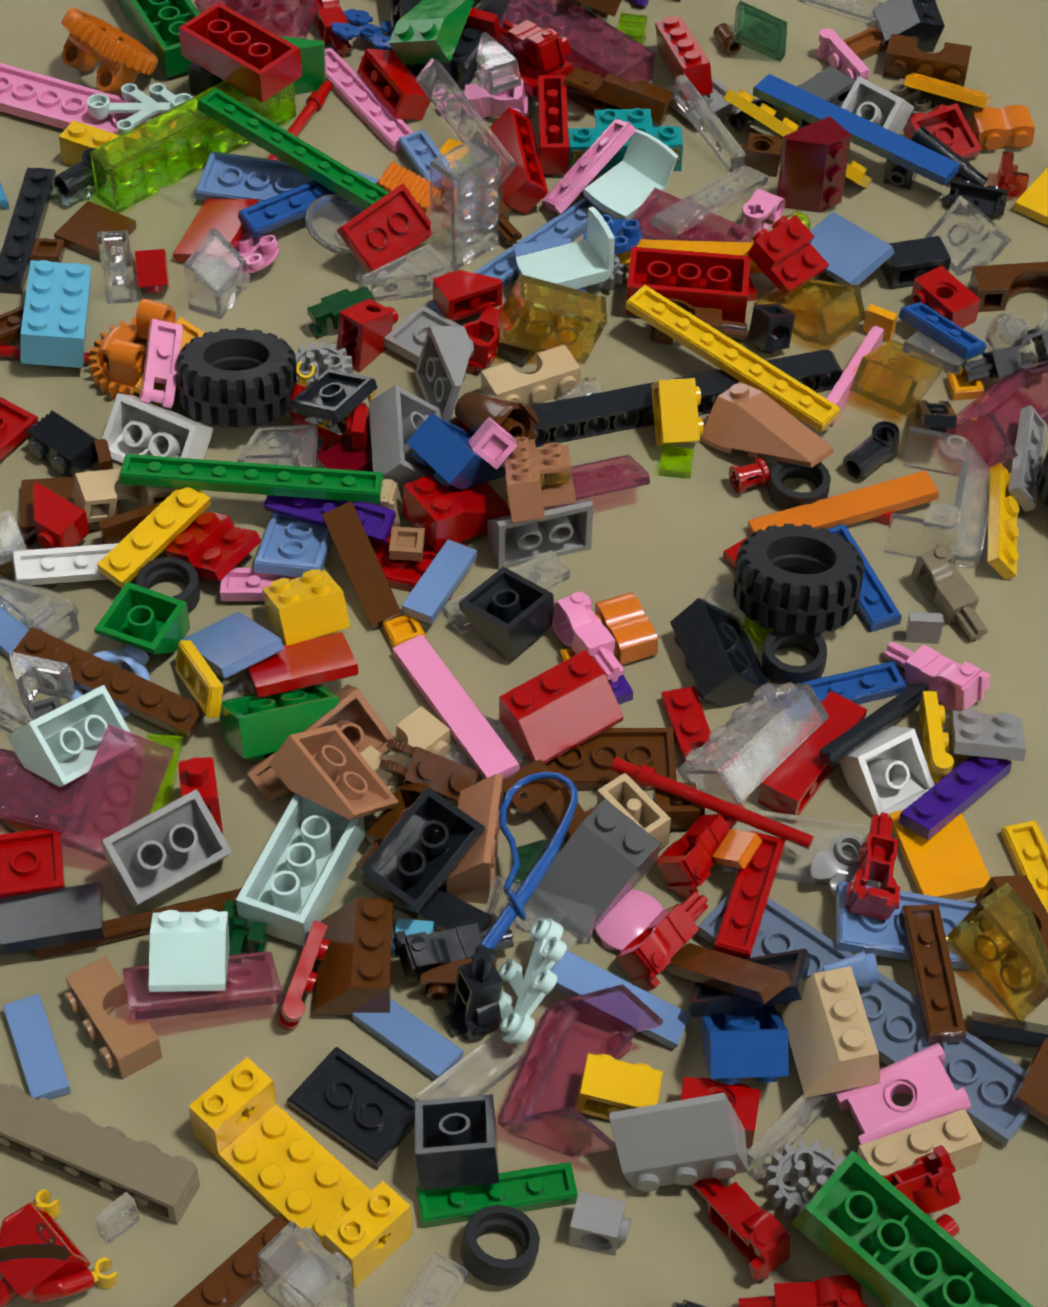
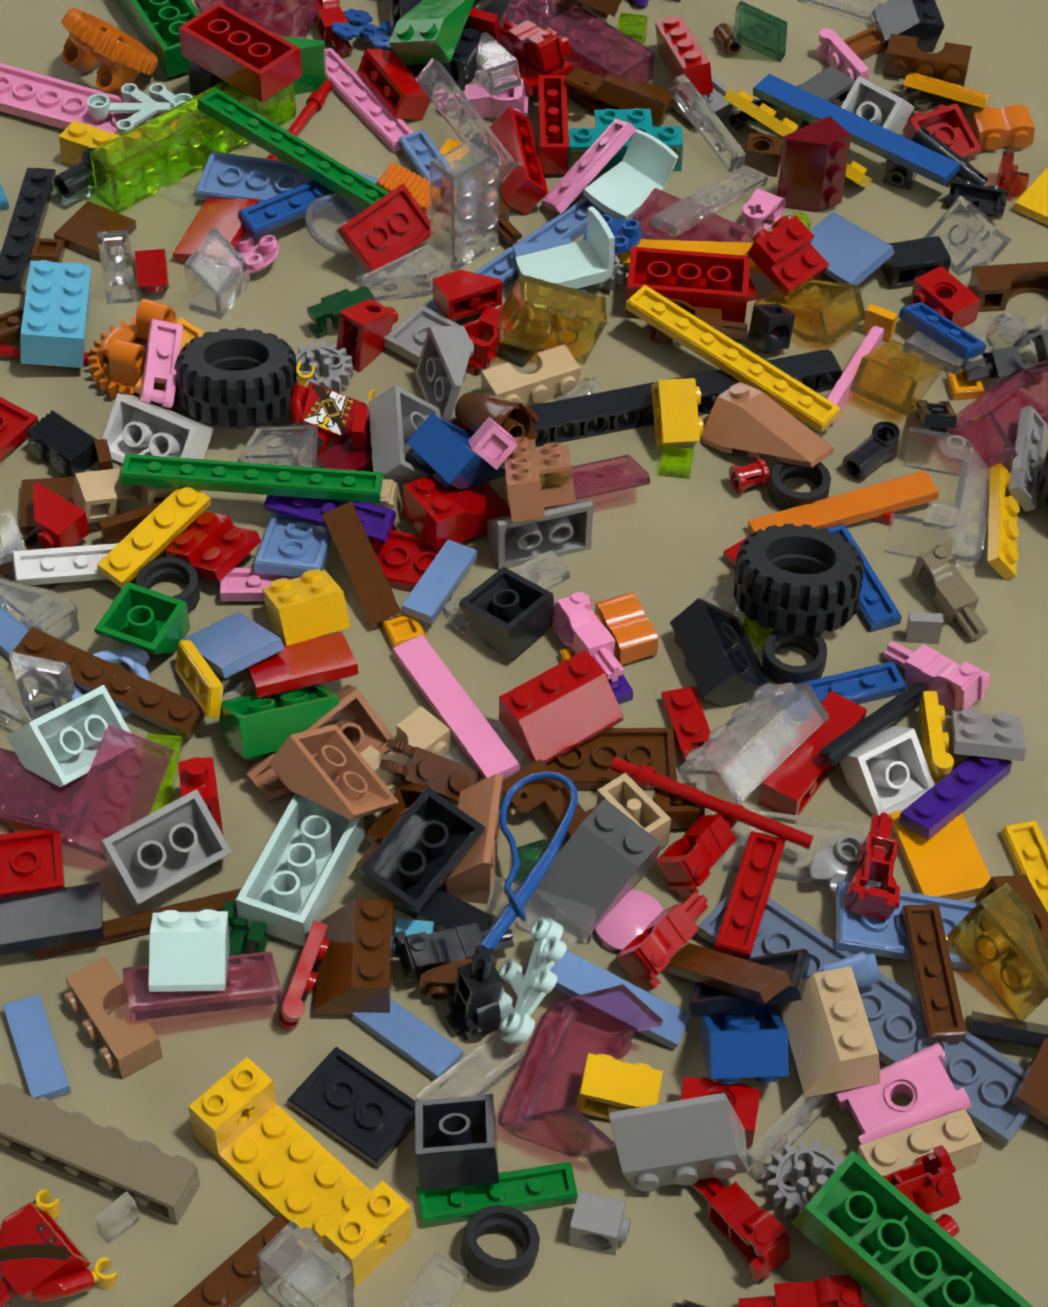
(333, 395): black tile -> none
(407, 543): medium nougat plate -> none
(737, 848): orange tile -> none

